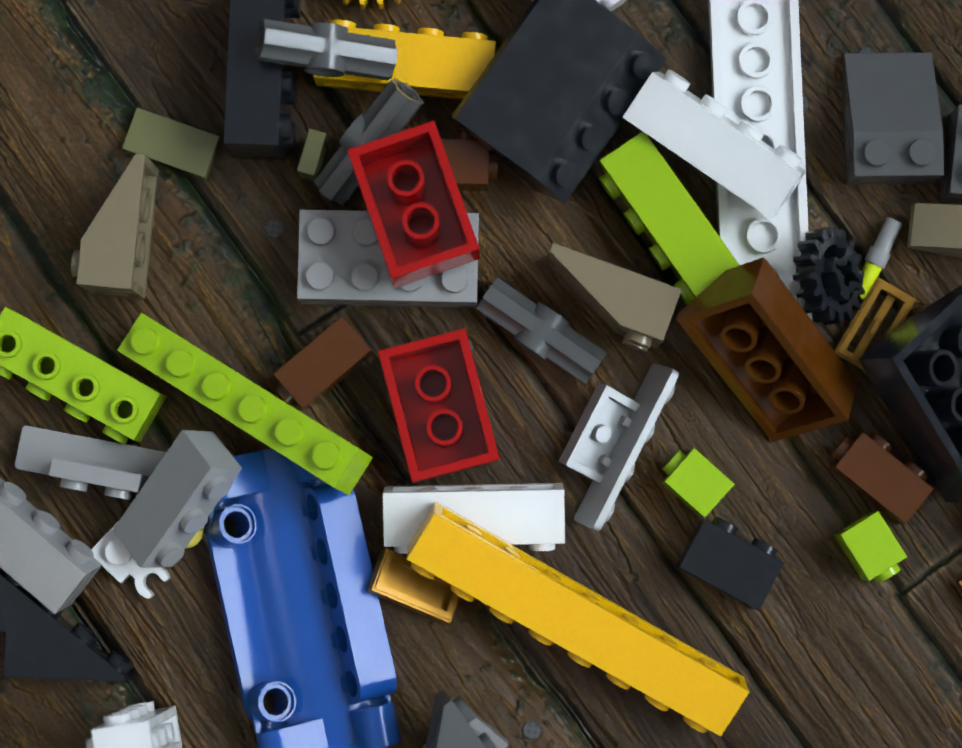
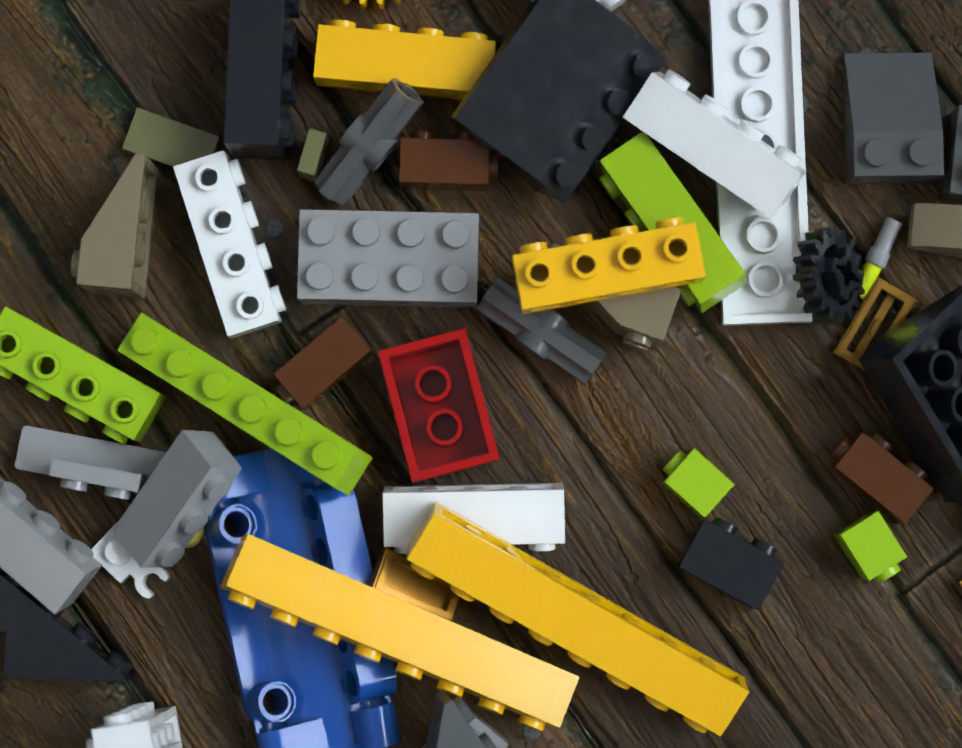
(228, 243): none -> white brick
(325, 49): dark grey piece -> none
(398, 631): none -> yellow brick
(414, 204): red brick -> none
(608, 267): none -> yellow brick
(611, 440): light grey bracket -> none
(769, 352): reddish brown slope -> none

